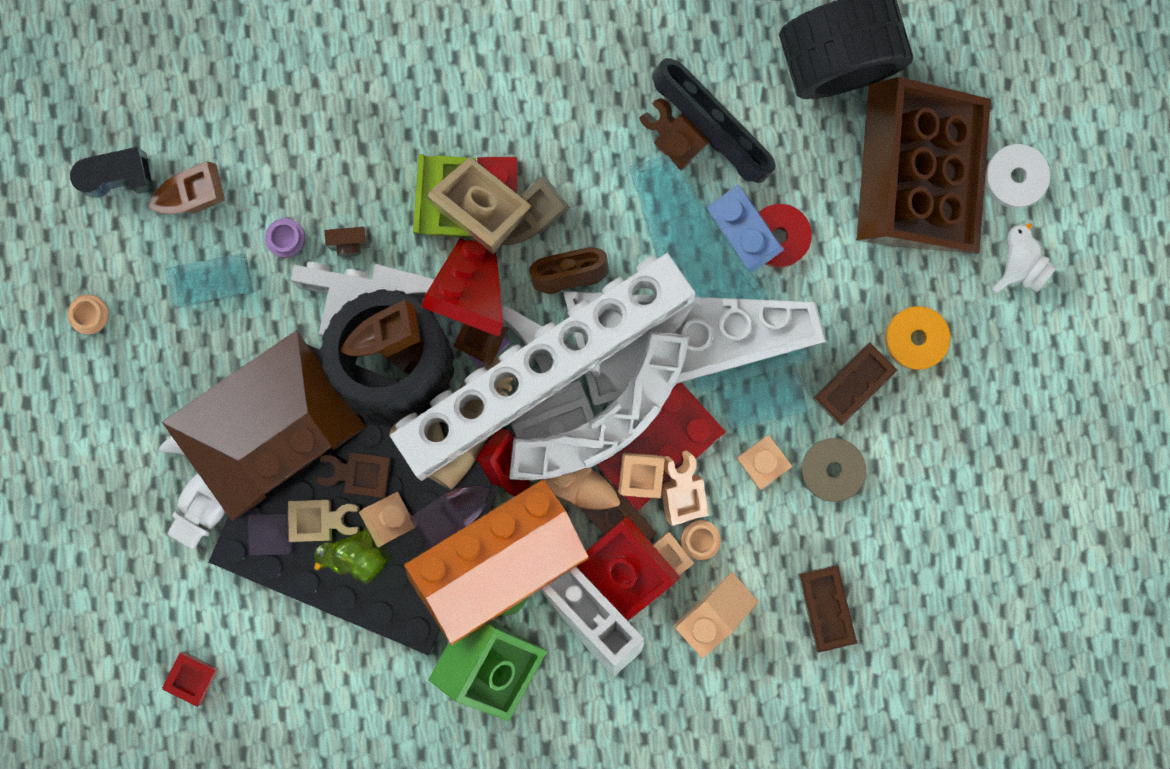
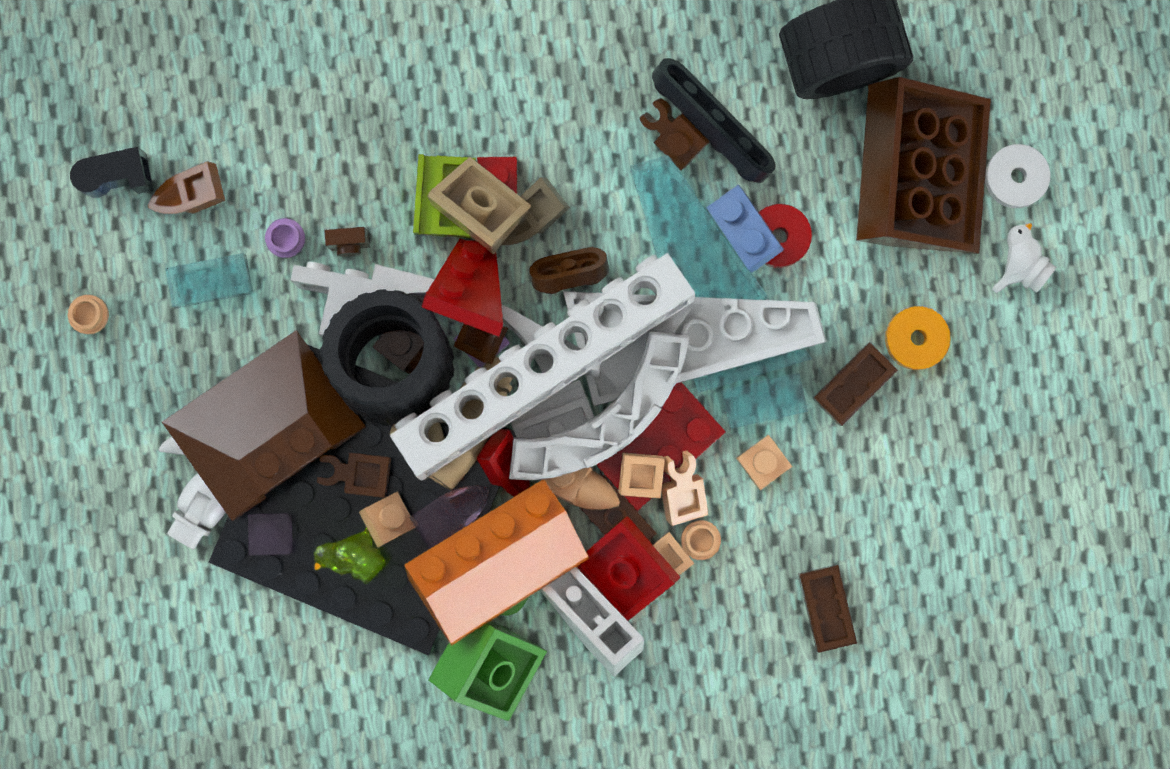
(190, 679): red plate -> none
(314, 520): tan plate -> none
(384, 332): reddish brown plate -> none
(716, 615): light nougat slope -> none
(851, 470): dark tan piece -> none

